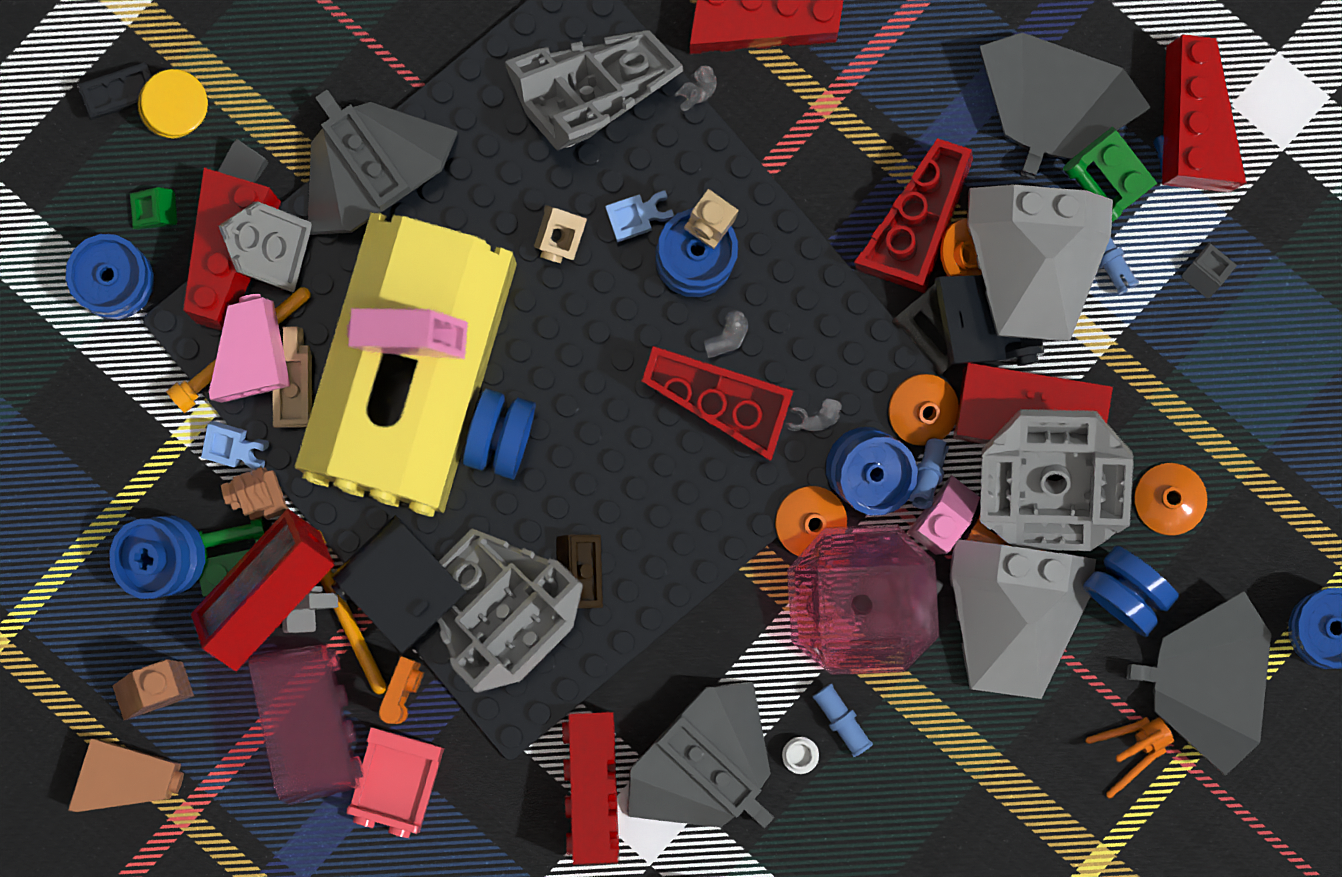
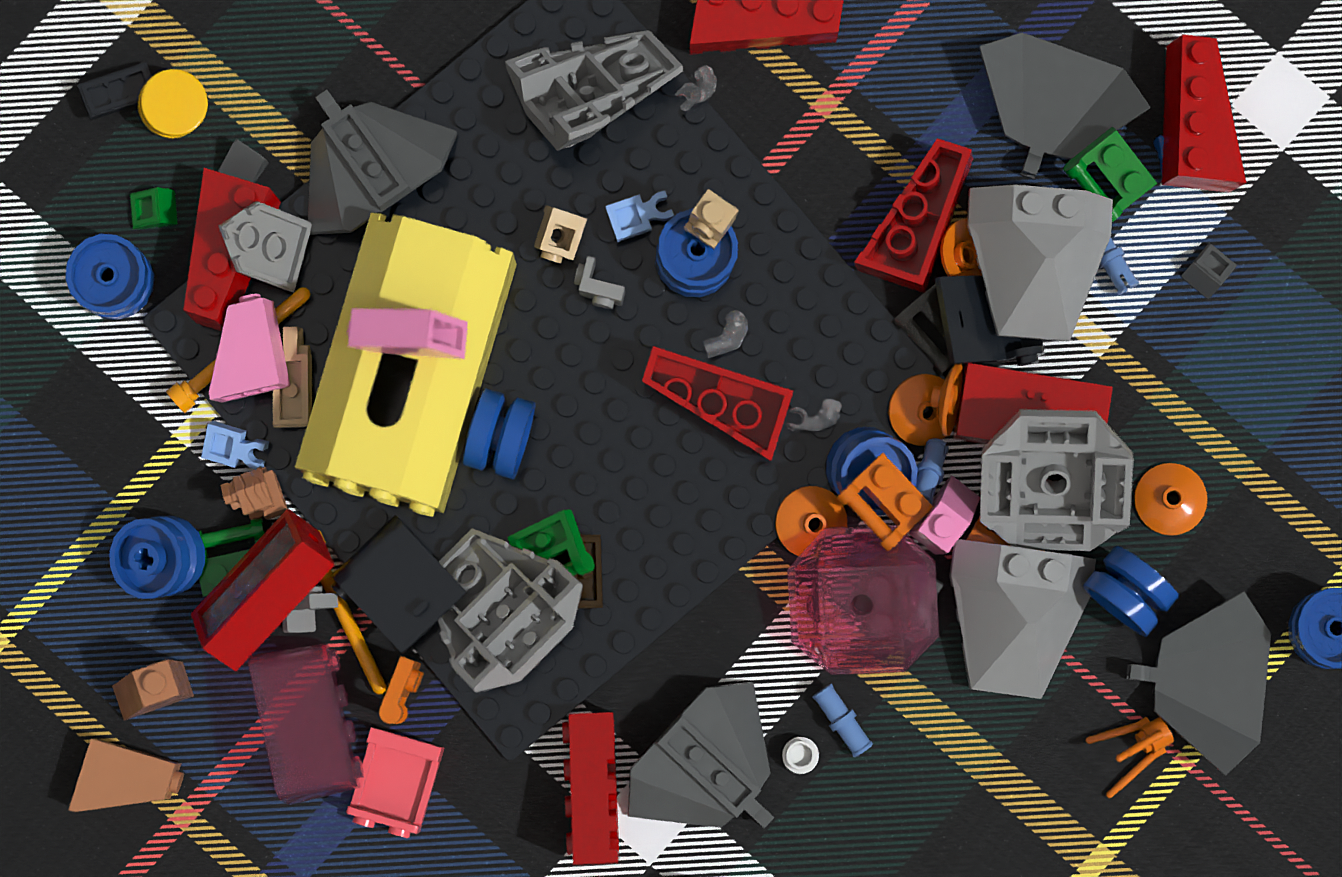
(554, 537): none -> green plate
(601, 293): none -> light grey bracket
(893, 495): none -> orange plate
(948, 399): none -> orange dish

